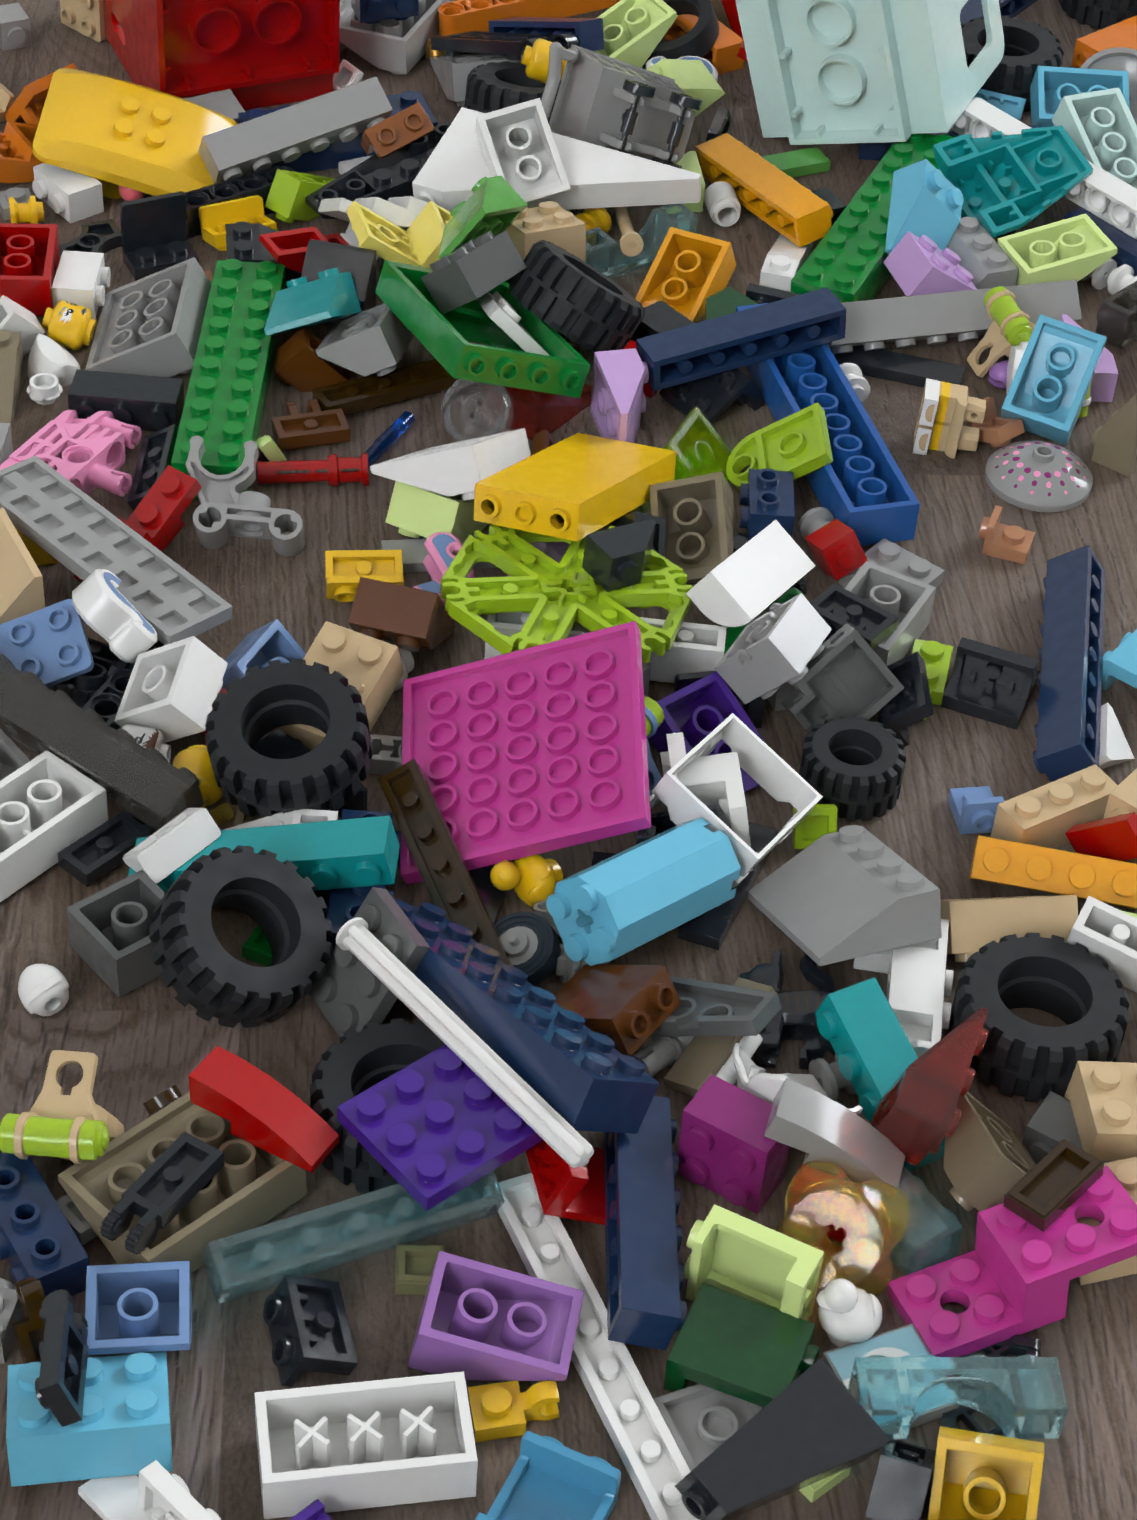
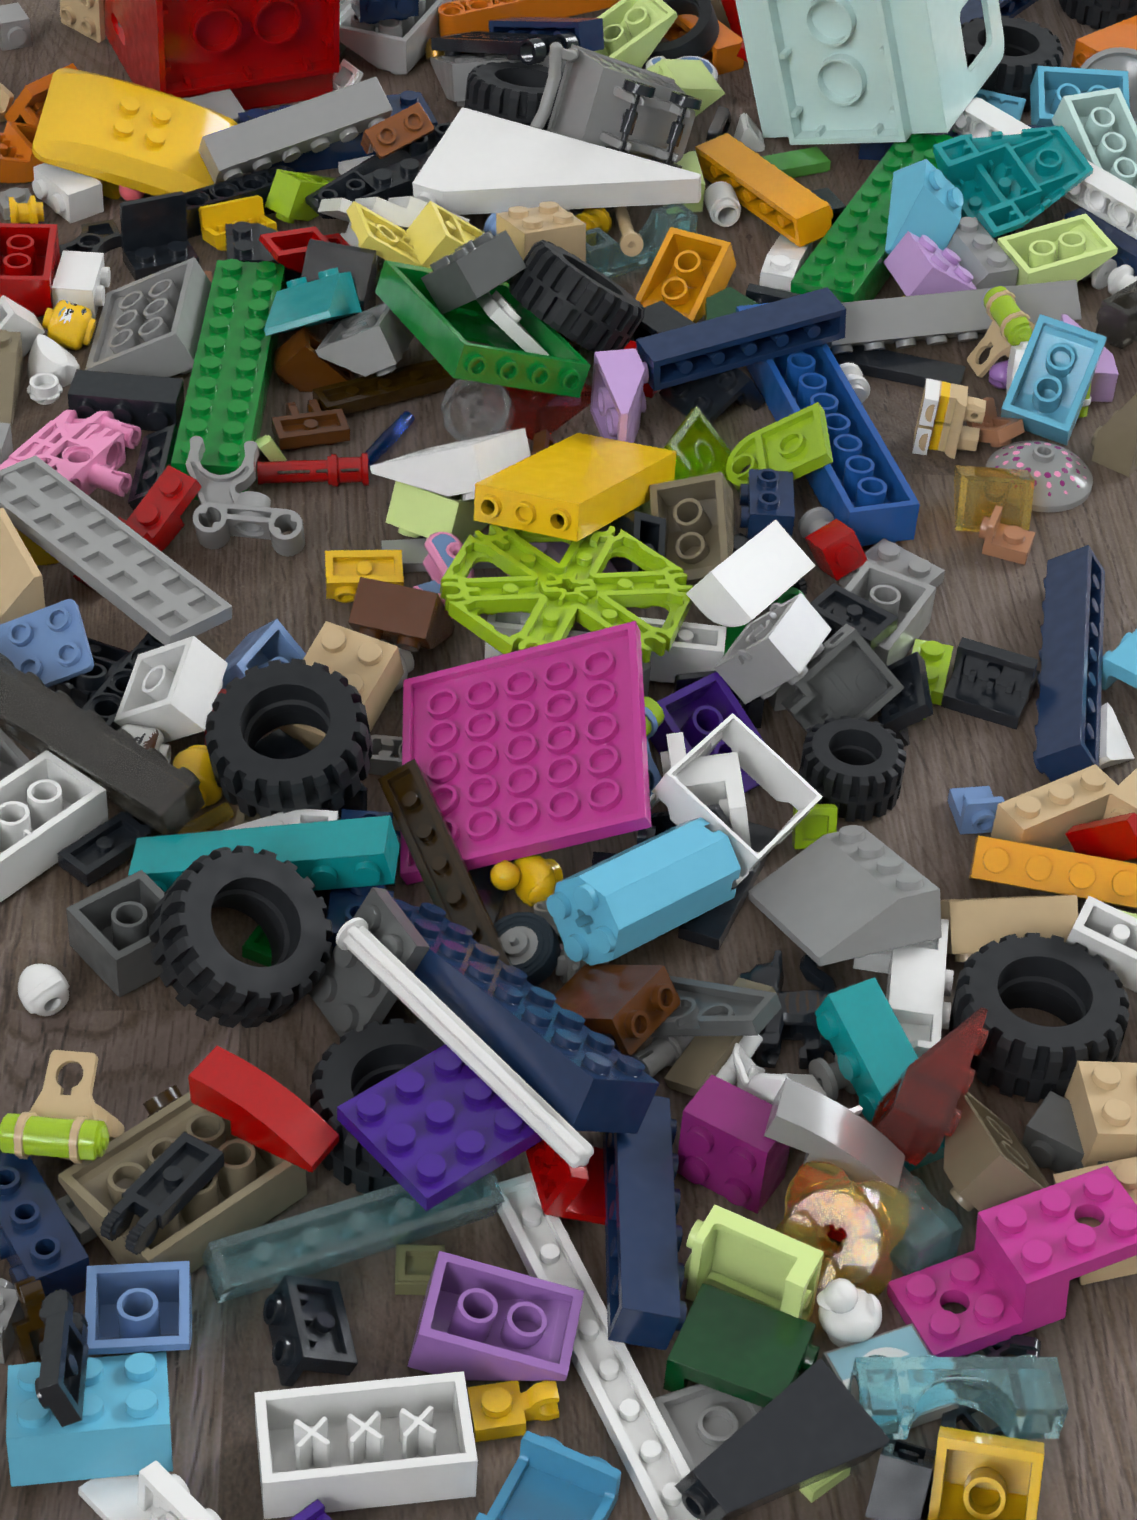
(113, 615): white animal -> none
(173, 844): white slope -> none
(490, 208): bright green slope -> none
(523, 150): white slope -> none
(537, 60): yellow head -> none
(619, 554): black slope -> none
(749, 134): none -> white slope
(982, 488): none -> clear yellow slope
(1053, 1185): dark brown tile -> none

